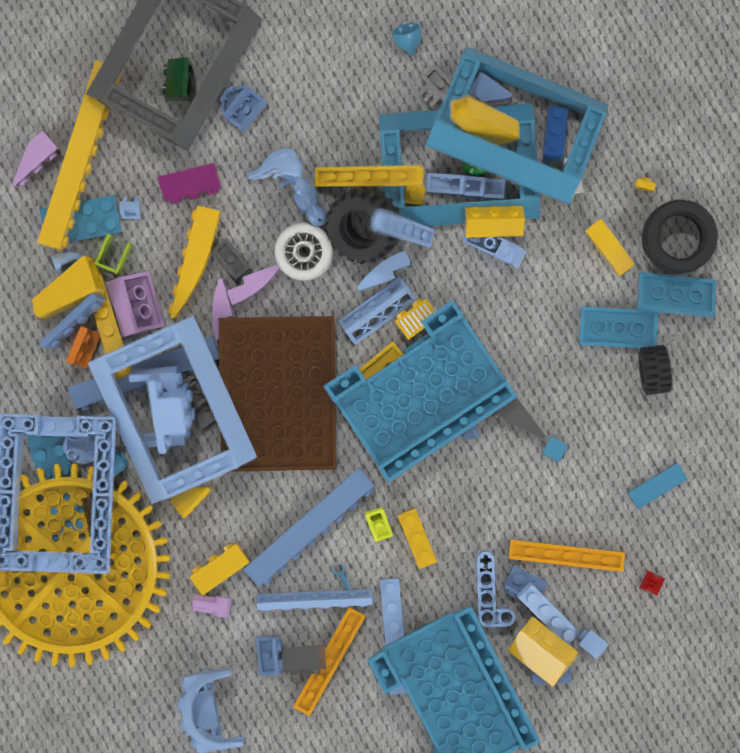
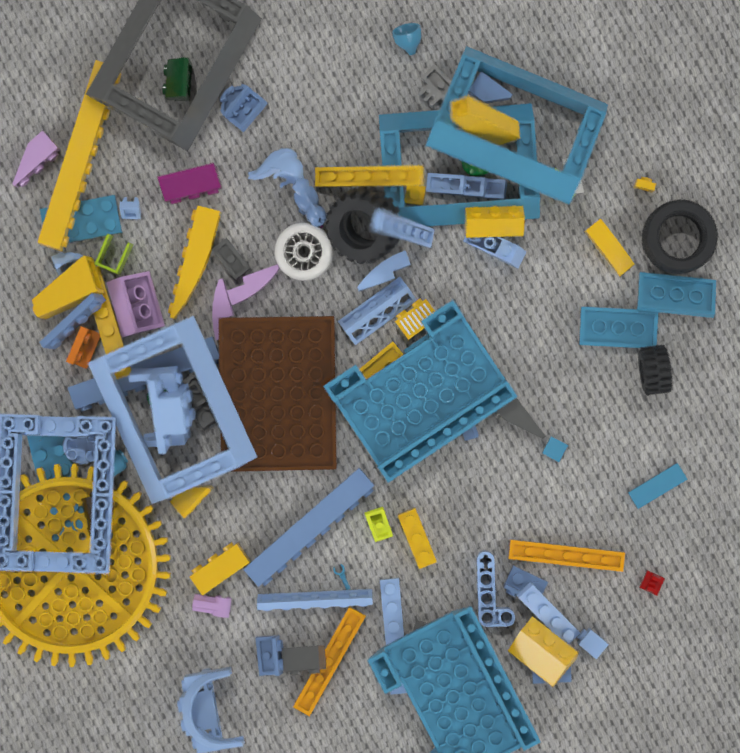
(554, 137): blue brick -> none

